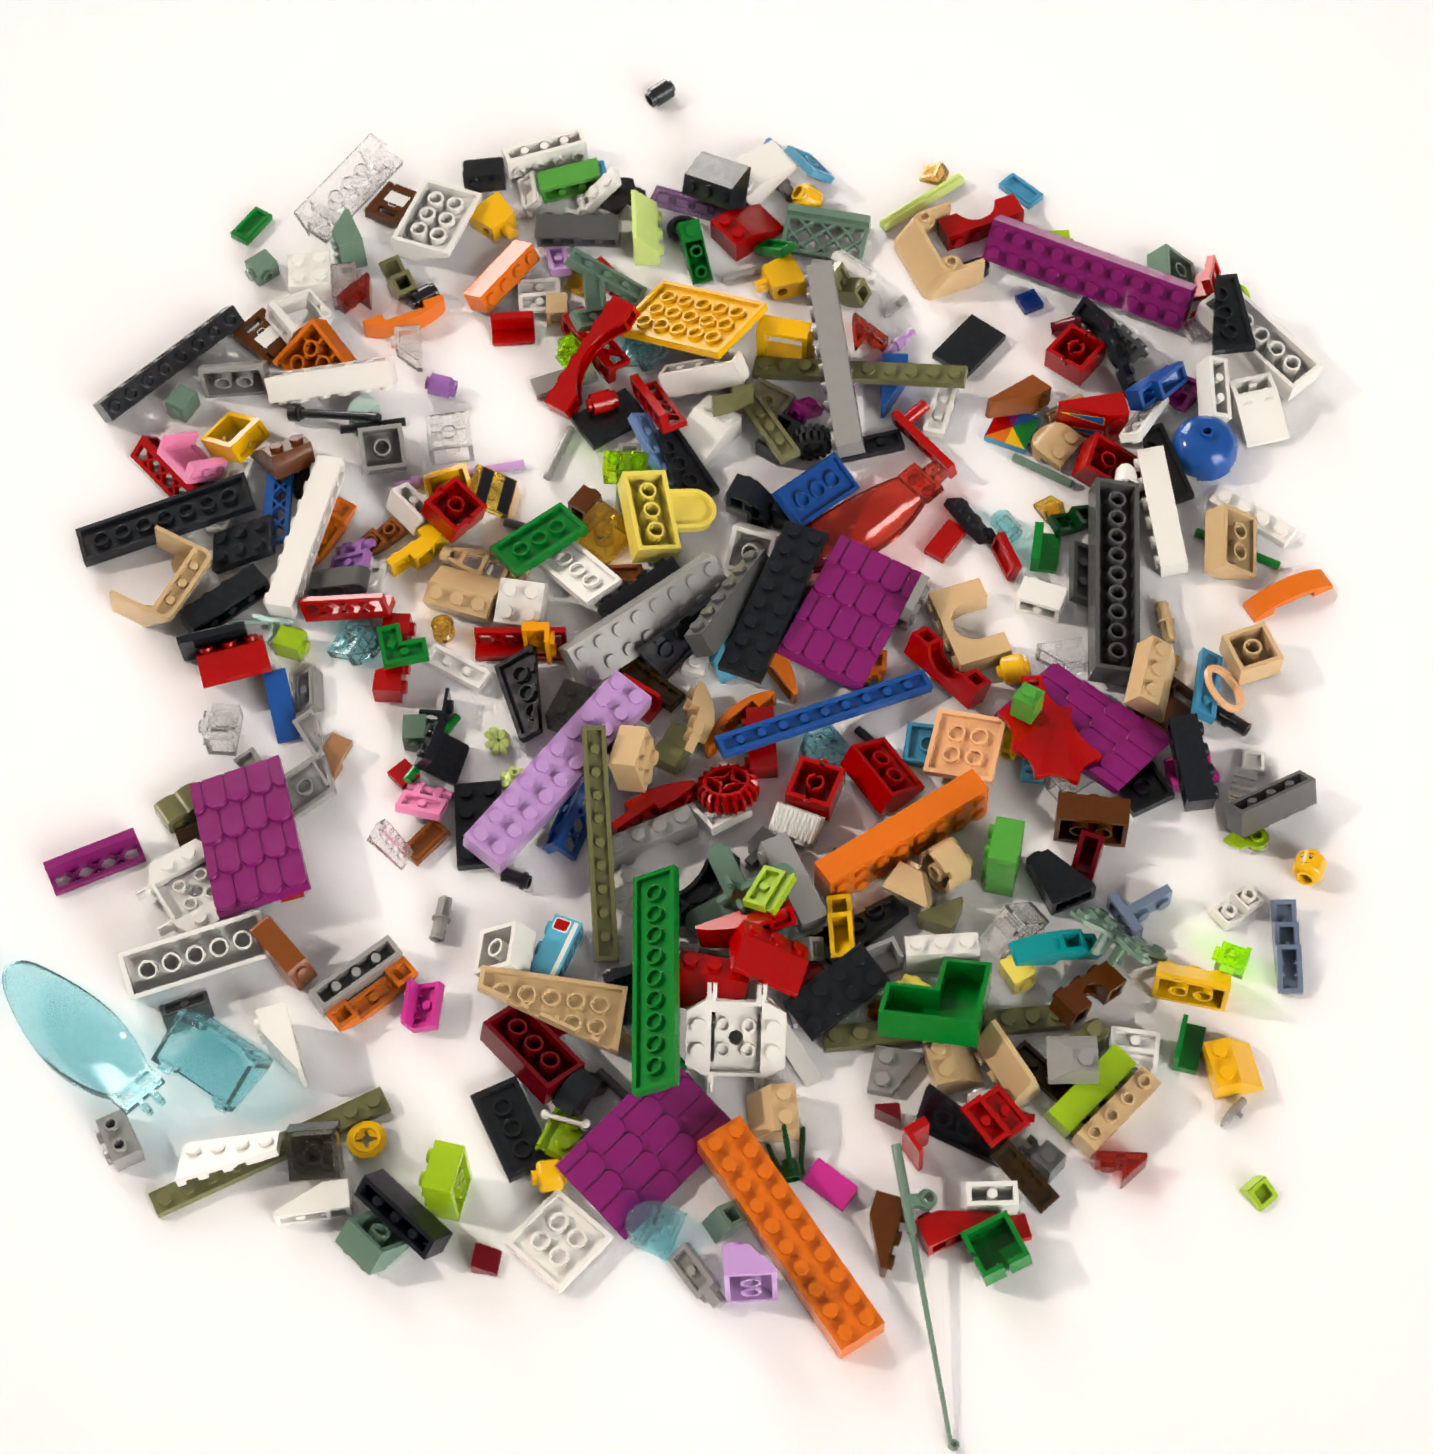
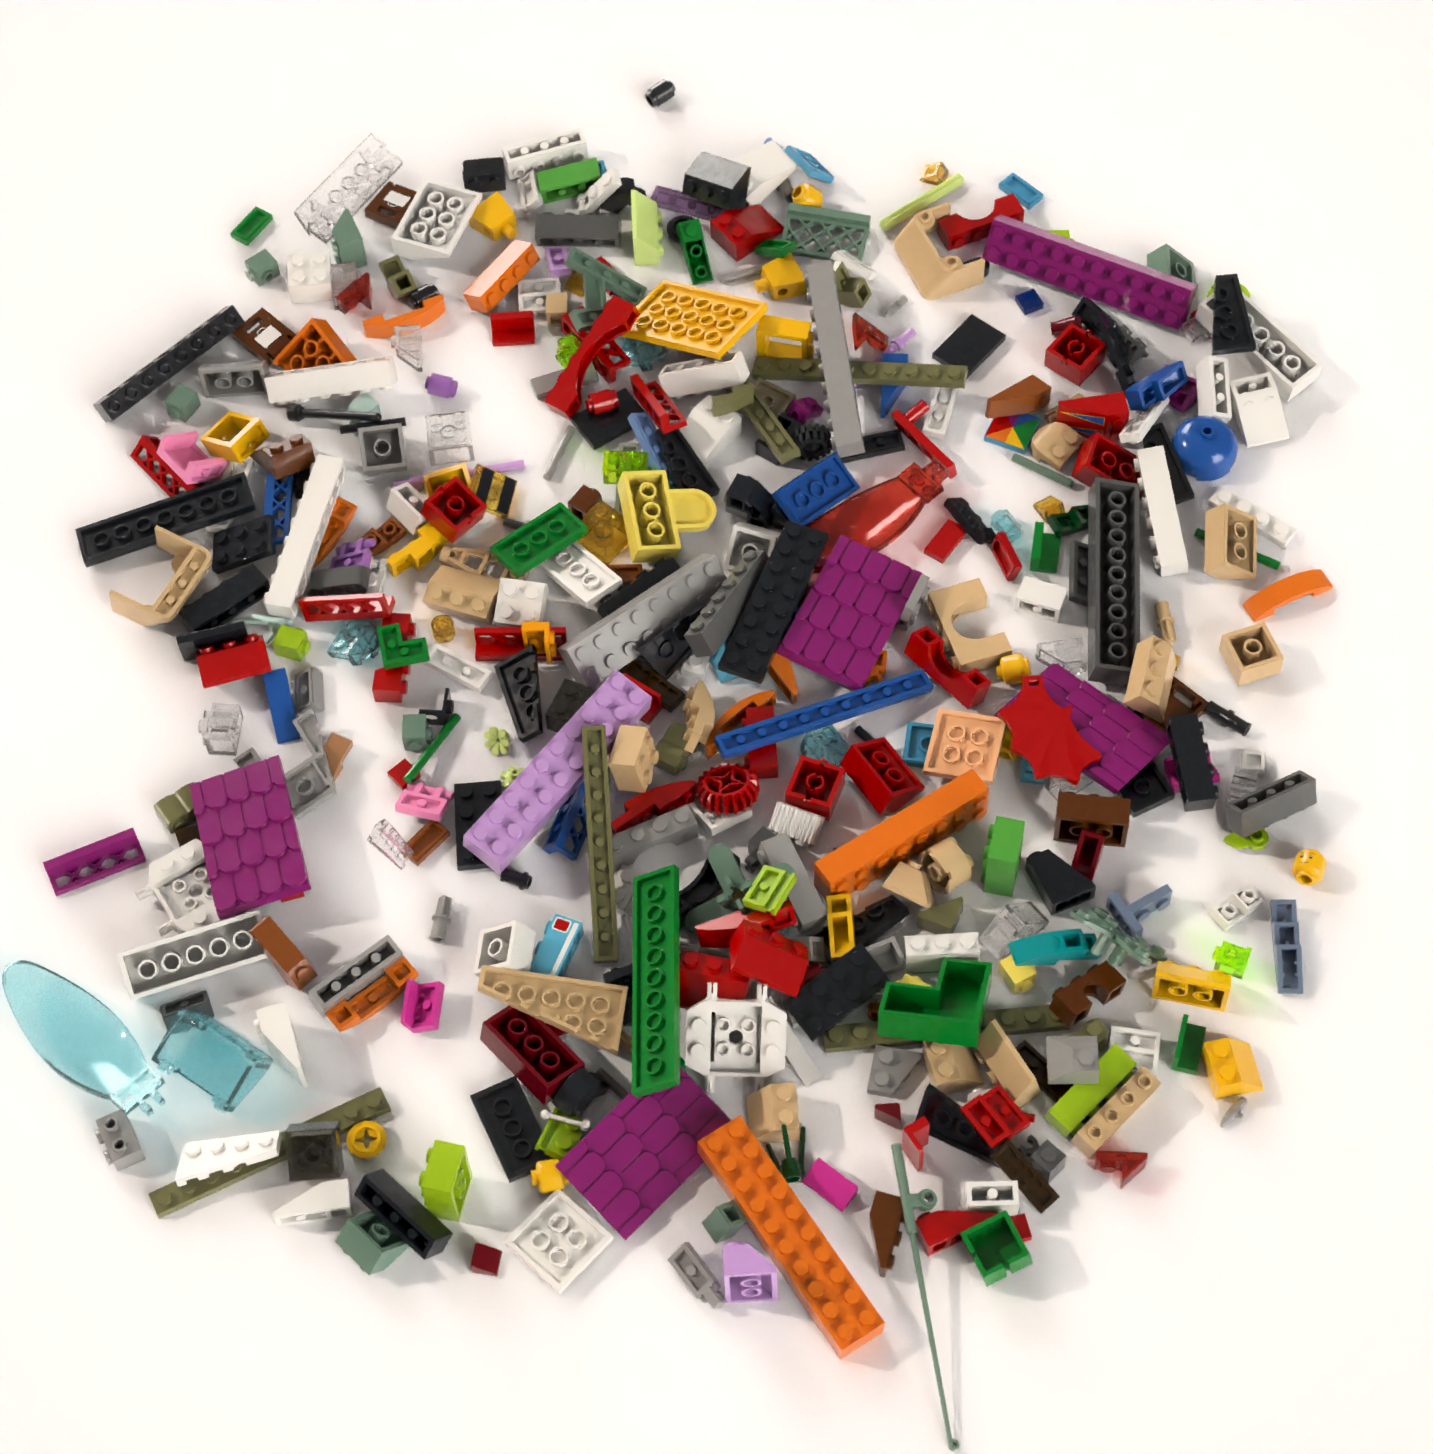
(278, 310): white window -> none
(441, 753): black bracket -> none
(654, 1227): clear light blue slope -> none
(1027, 703): bright green brick -> none
(1126, 473): white hat -> none
(1202, 700): dark azure plate -> none
(1206, 279): panel -> none
(1237, 690): light nougat piece -> none
(1259, 1192): lime slope -> none

